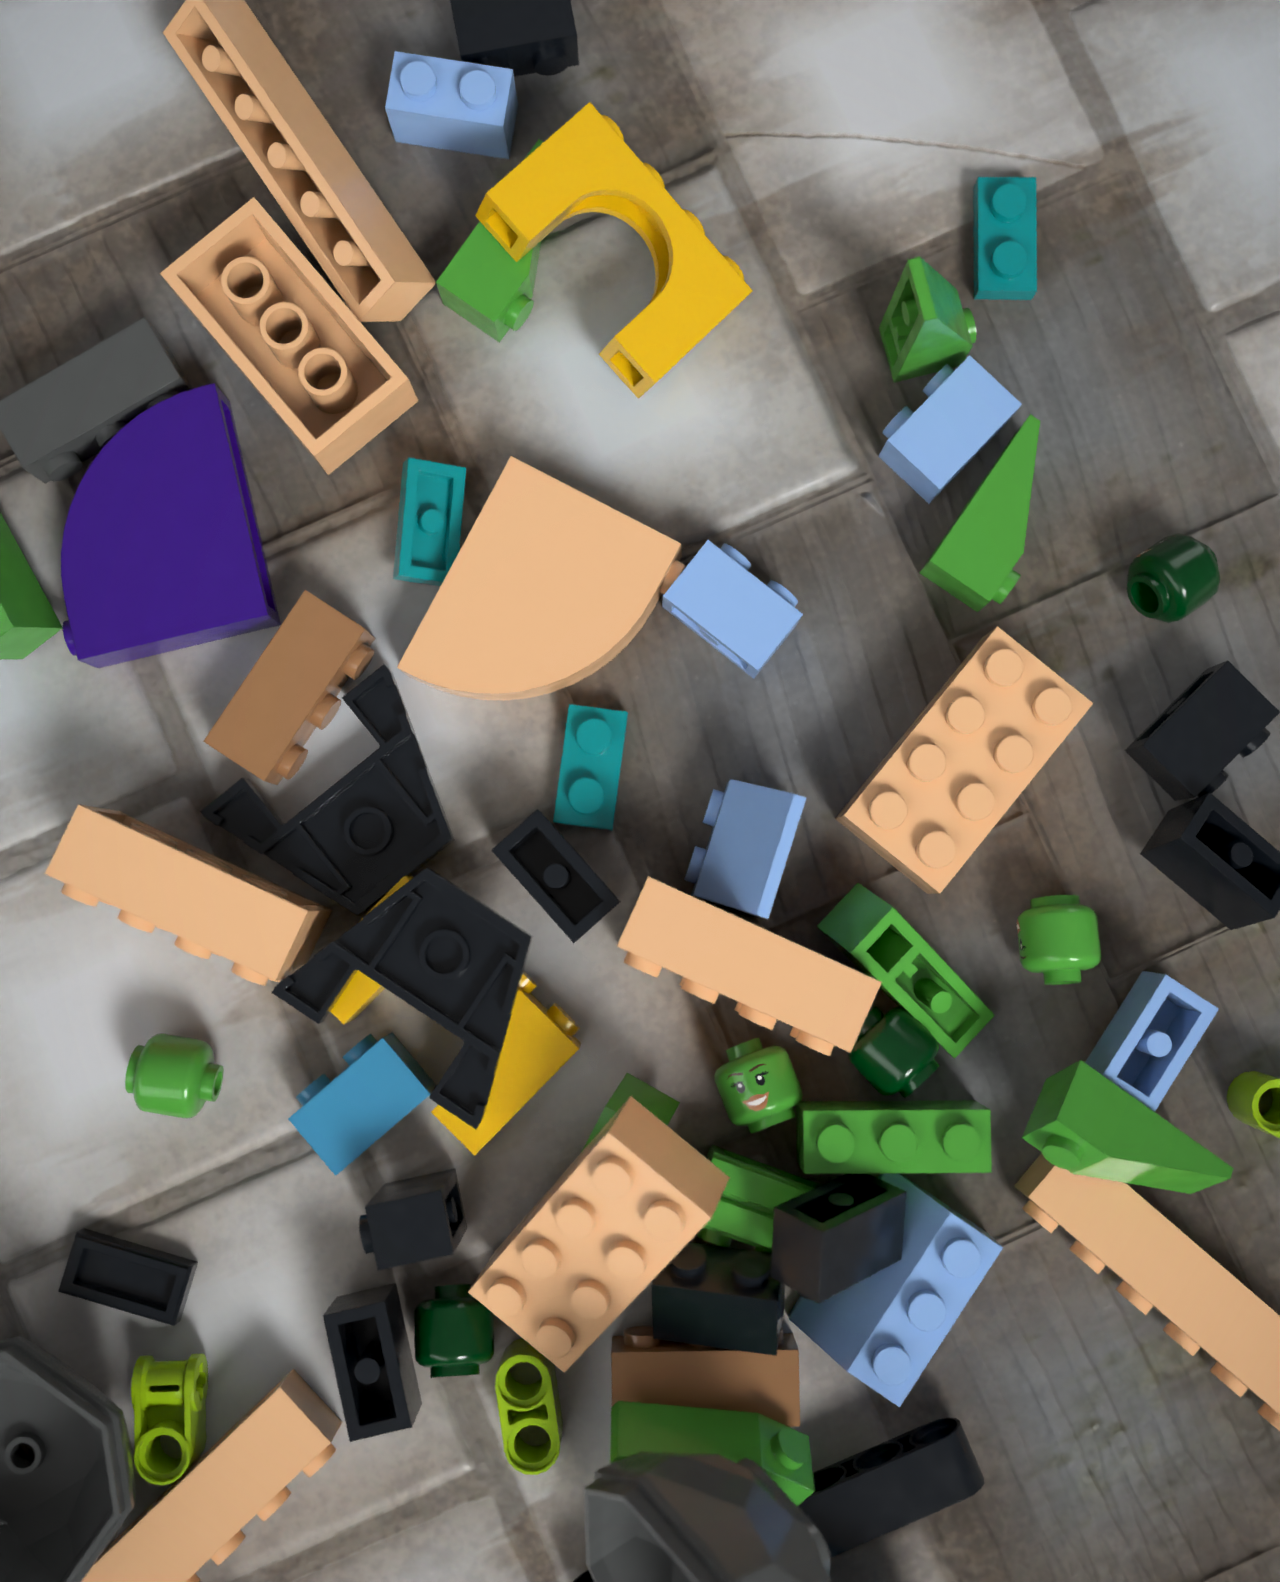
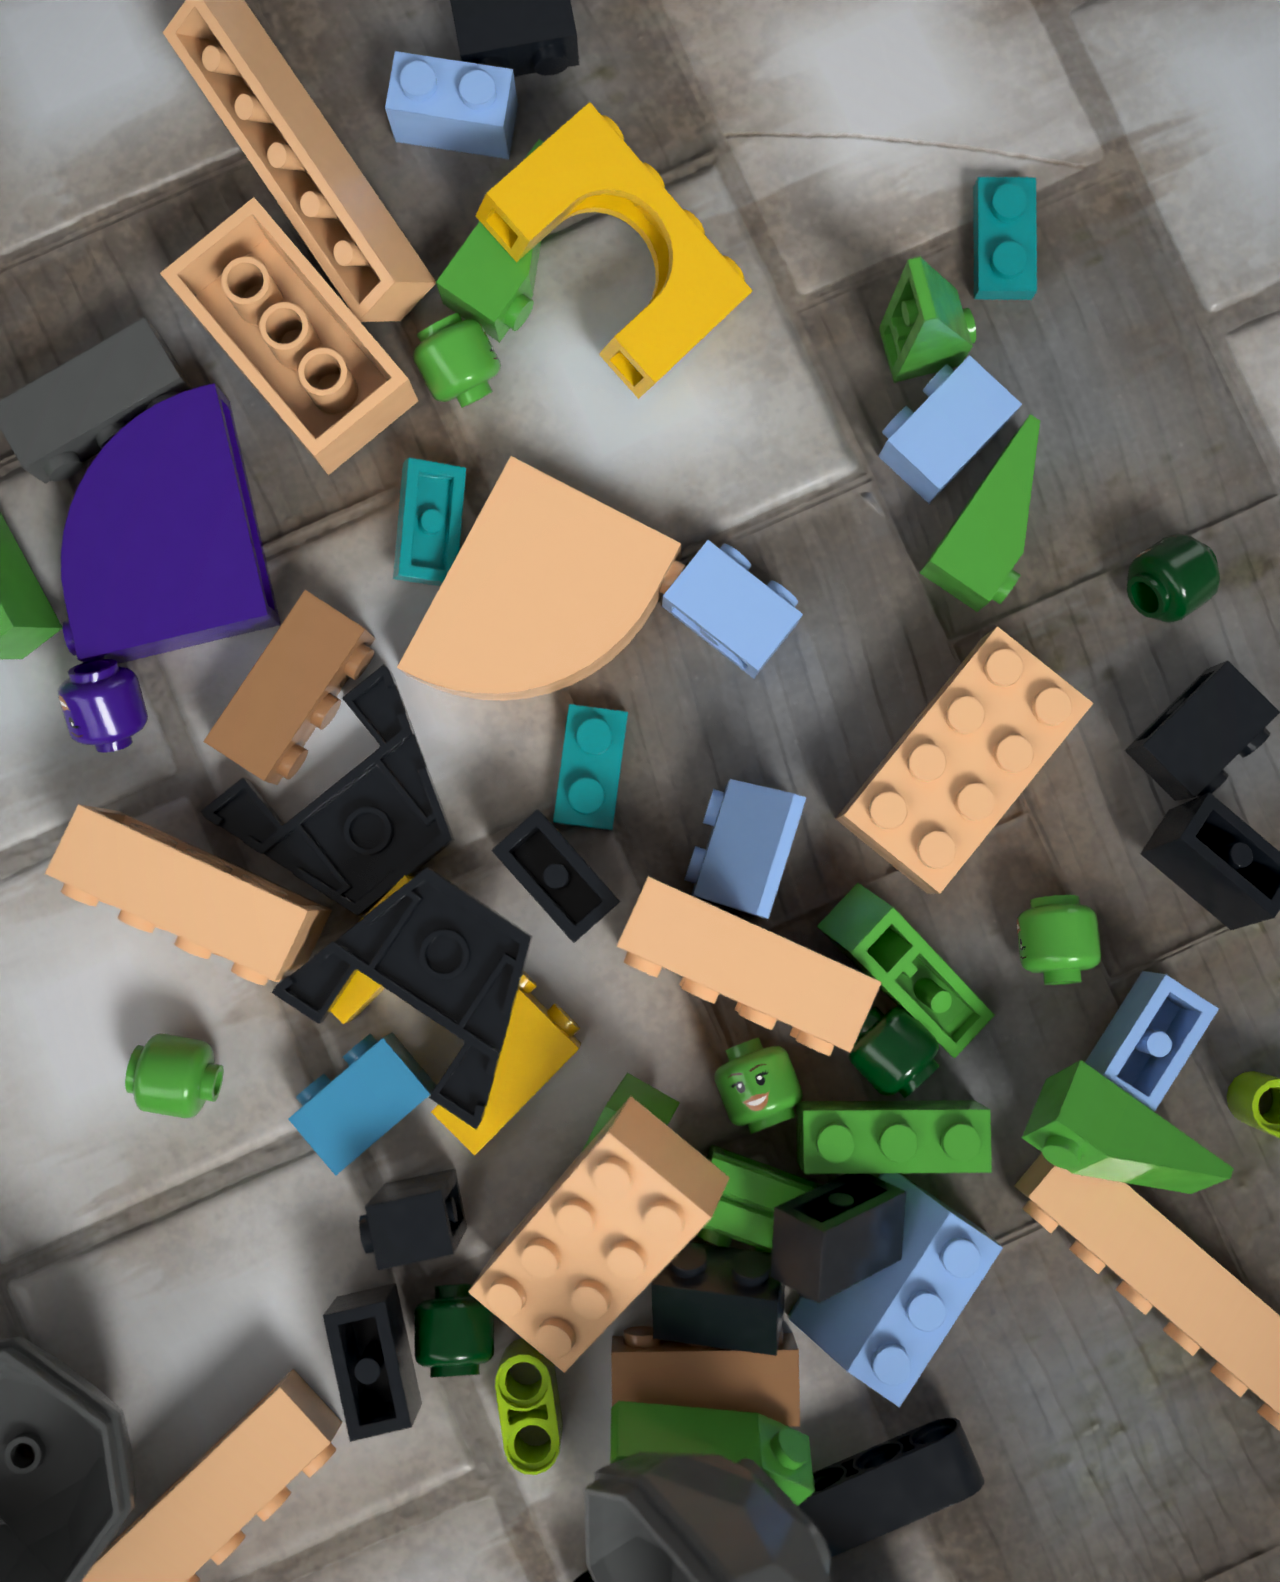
(102, 705): none -> dark purple head
(128, 1276): black tile -> none
(170, 1402): lime piece -> none
(456, 360): none -> bright green head

